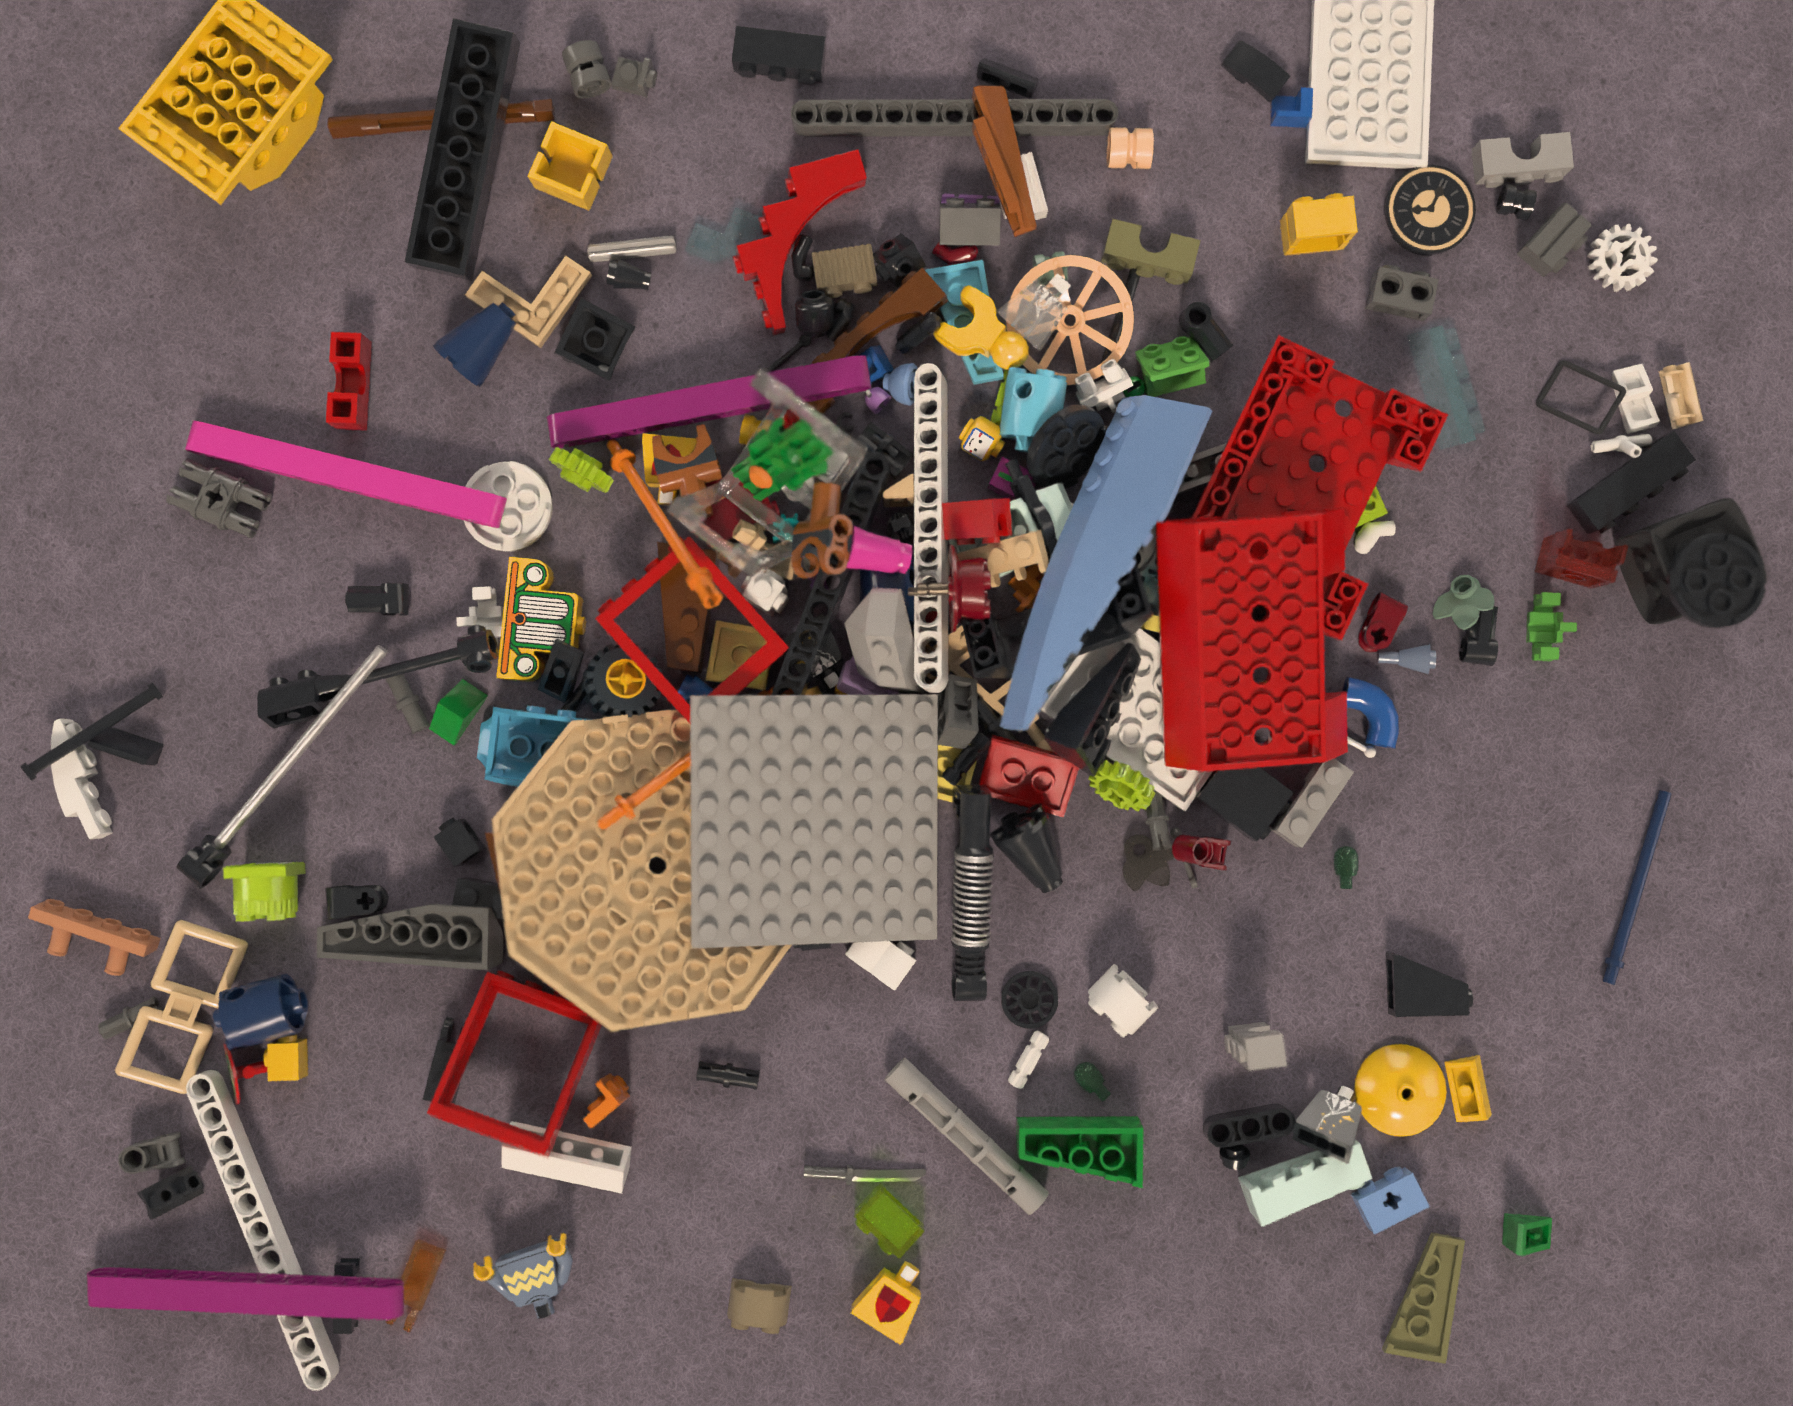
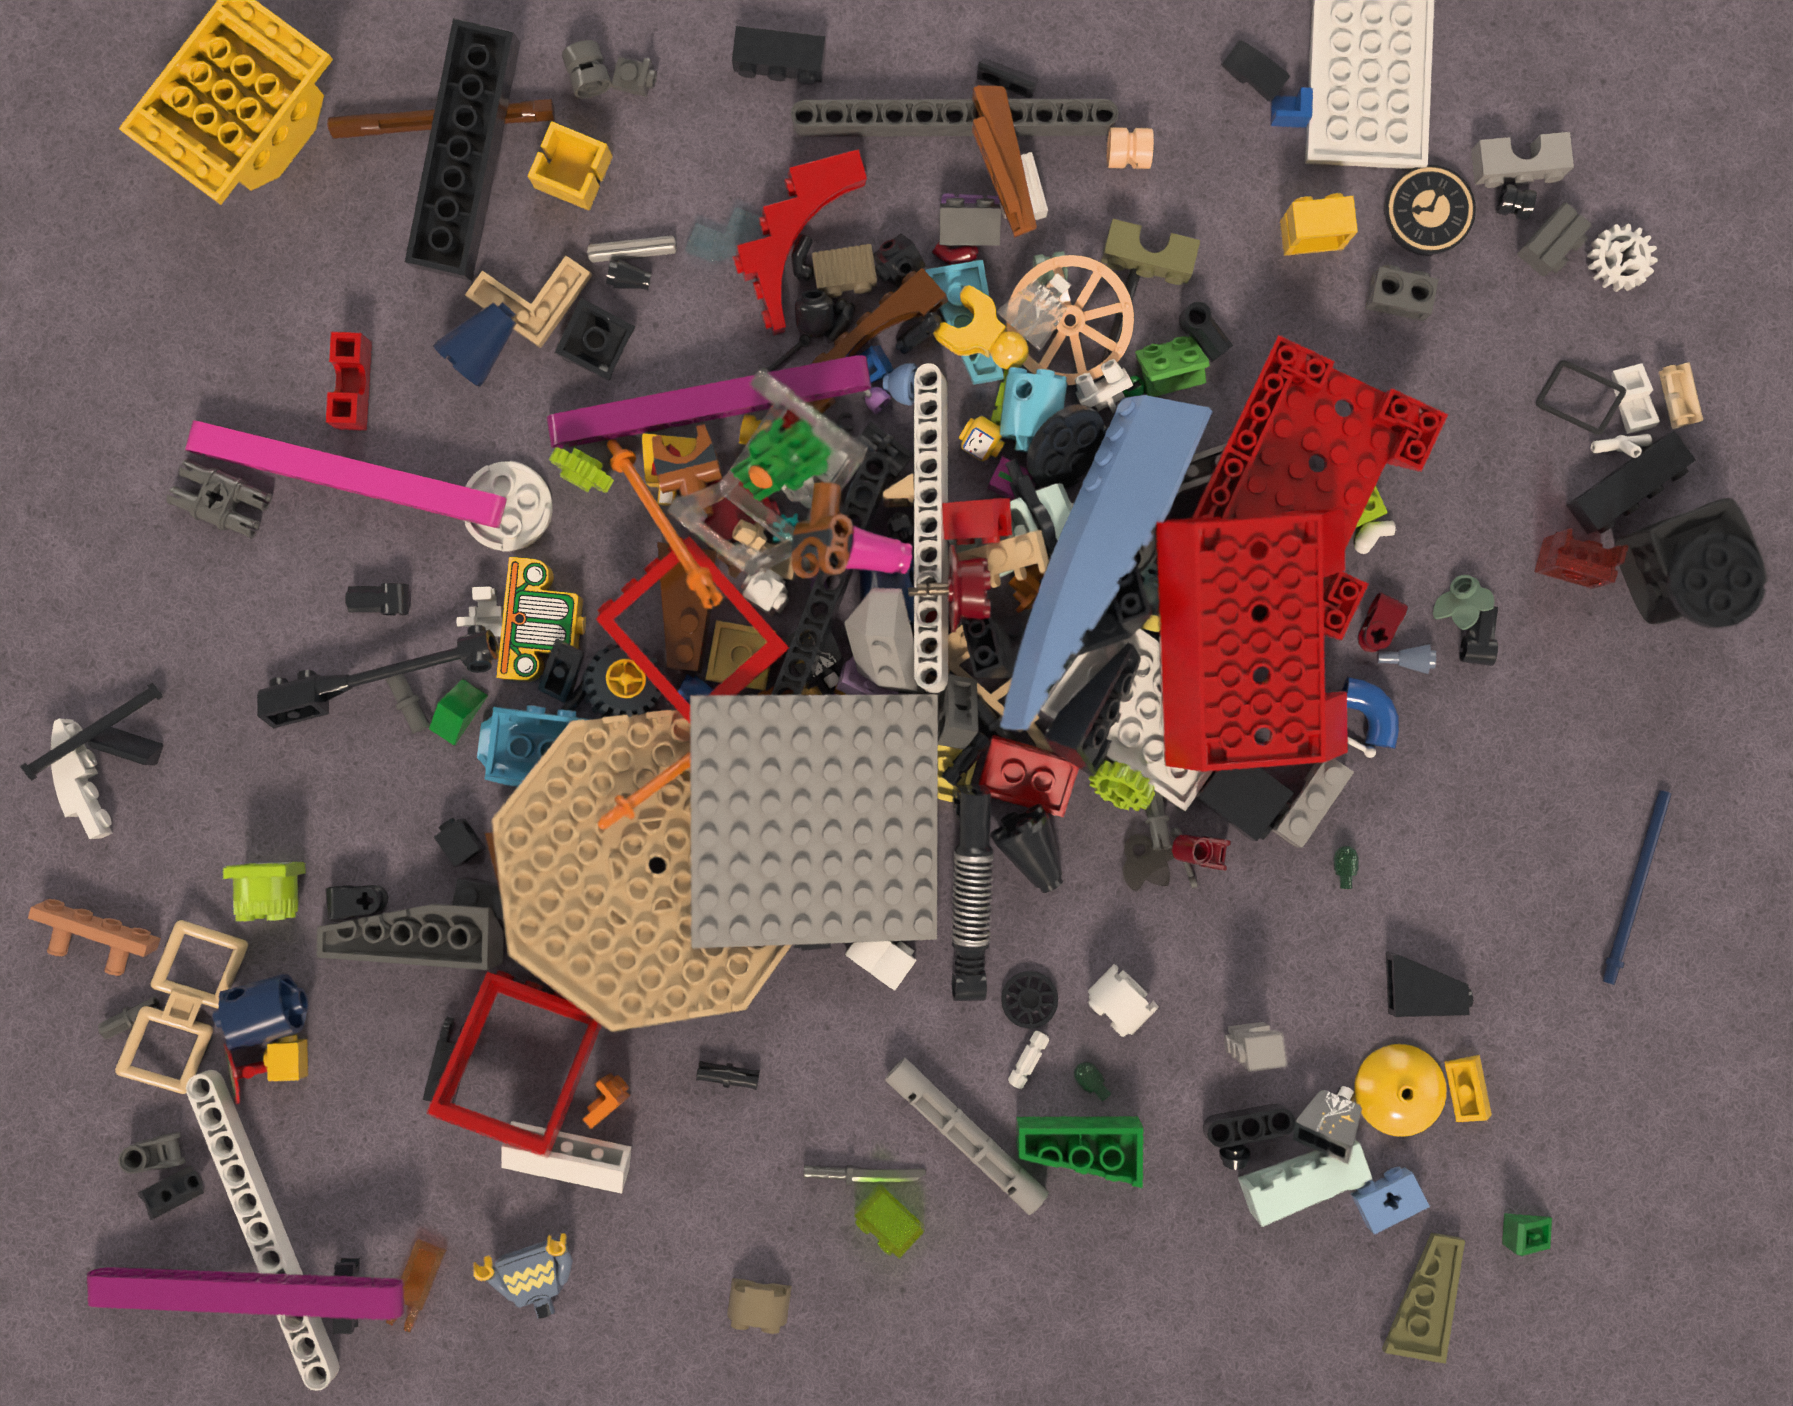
(201, 864): flat silver piece -> none
(889, 1302): yellow torso -> none
(1440, 384): clear light blue windscreen -> none
(1546, 627): bright green piece -> none

